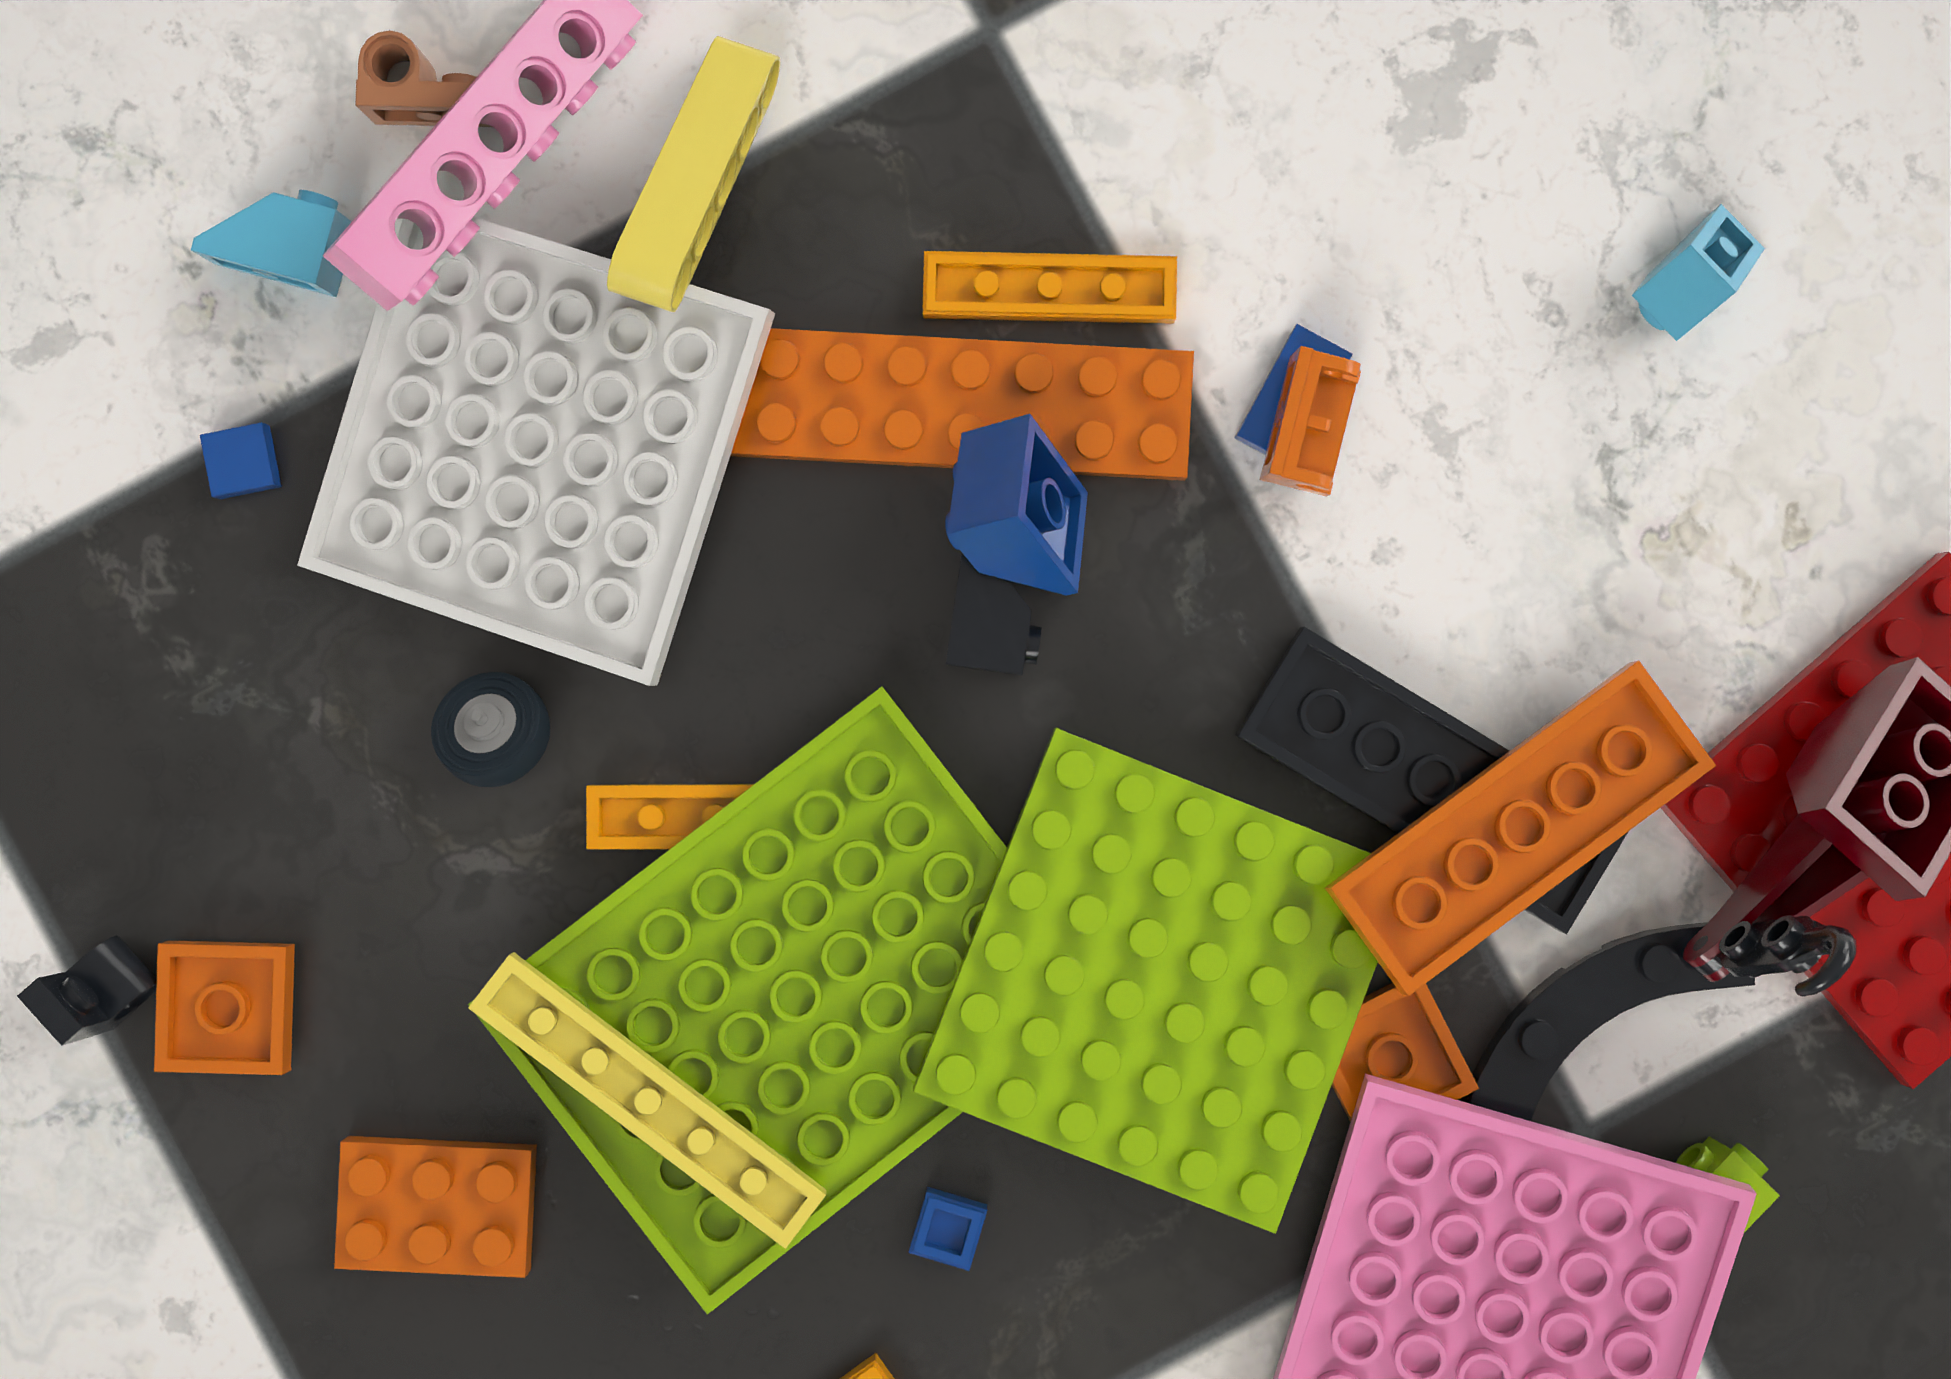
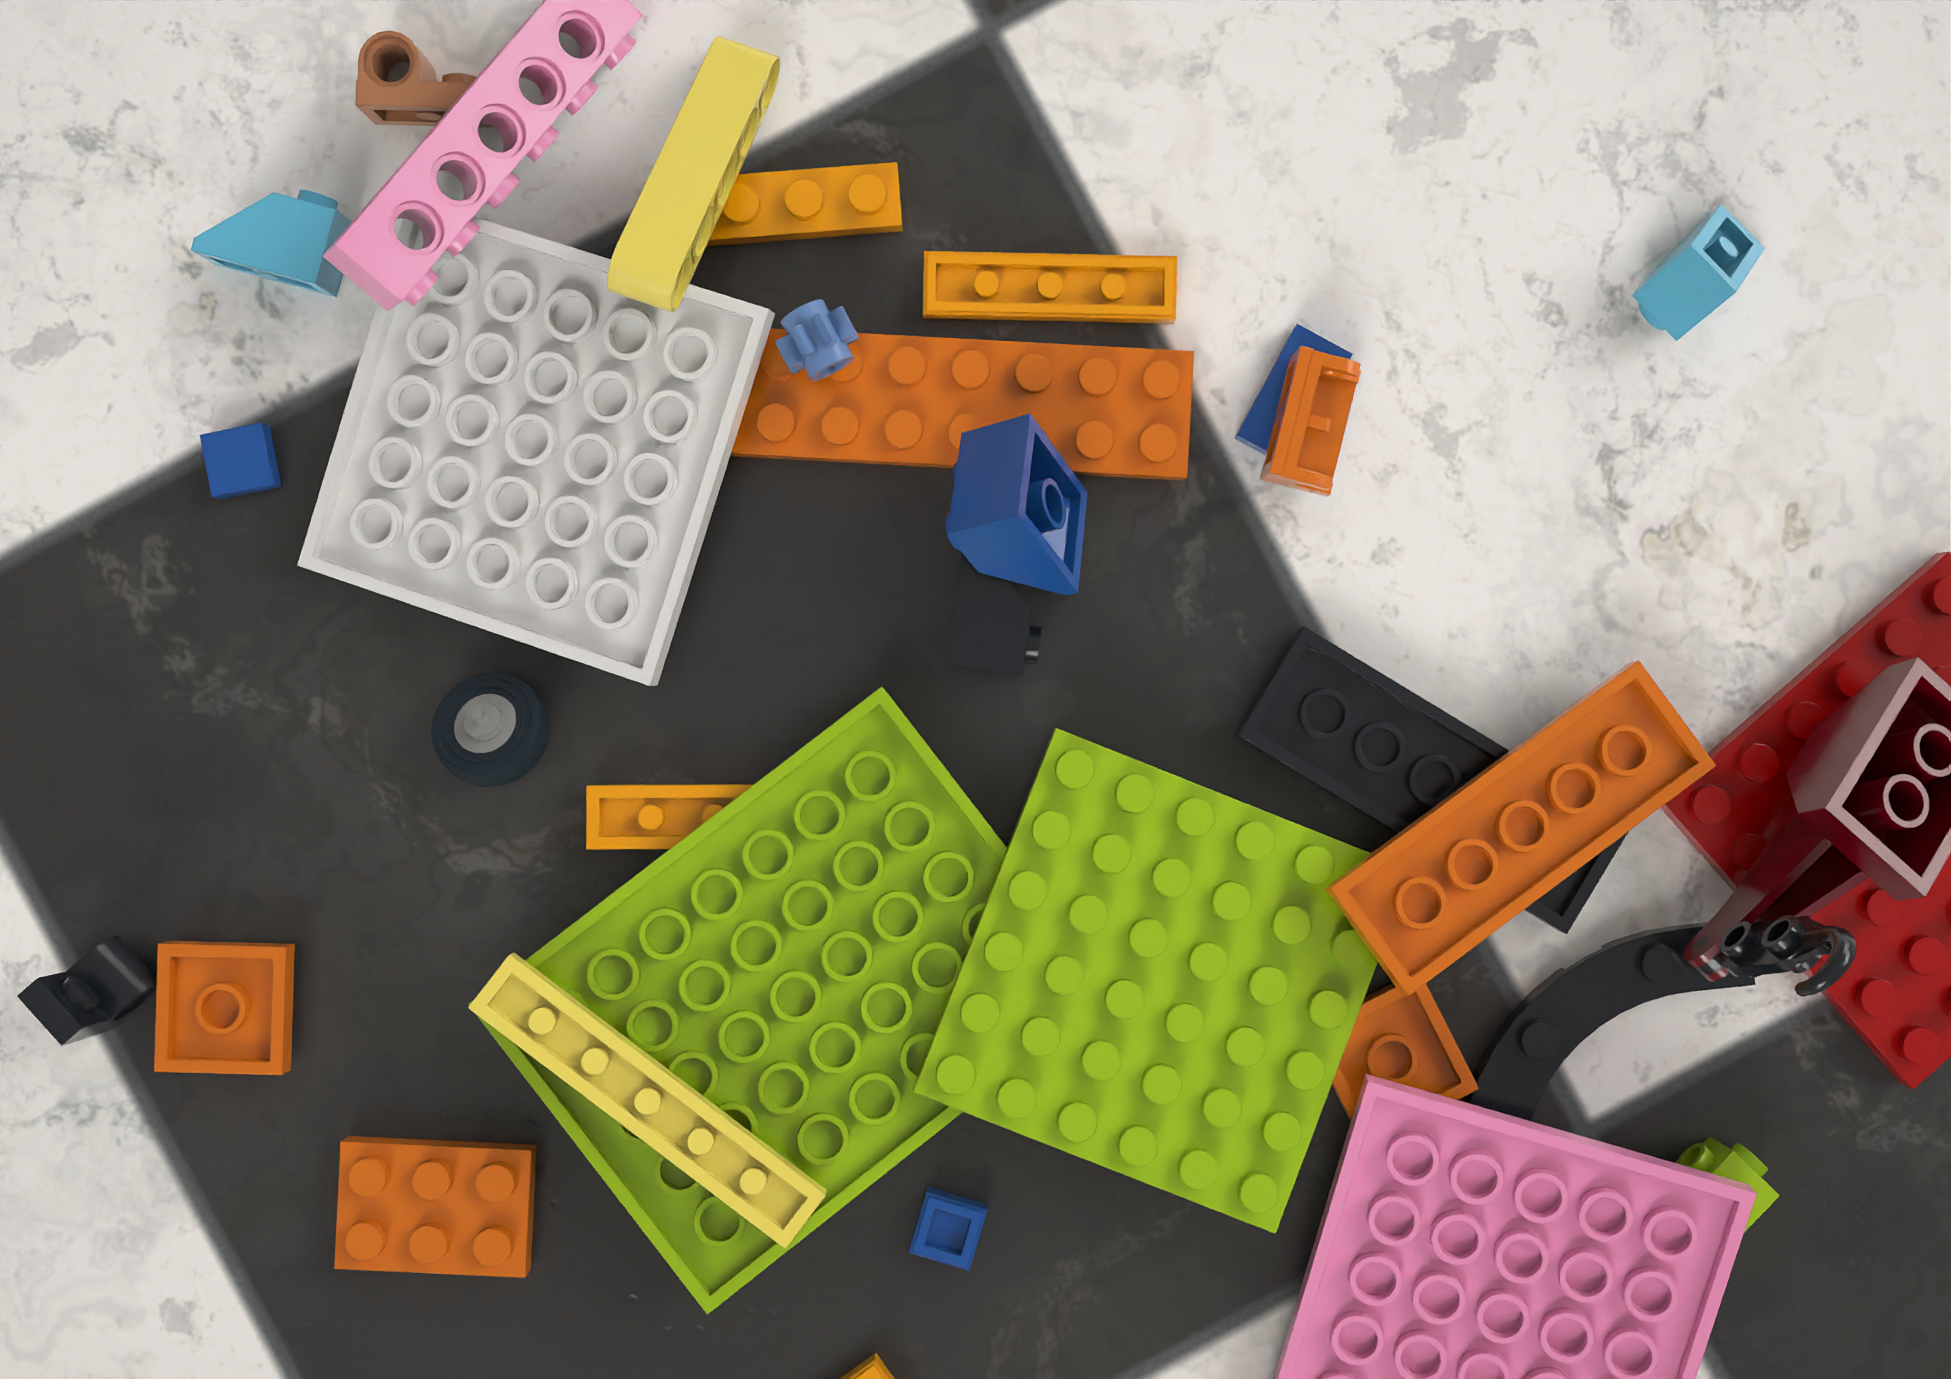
(810, 204): none -> light orange plate
(817, 340): none -> medium blue gear

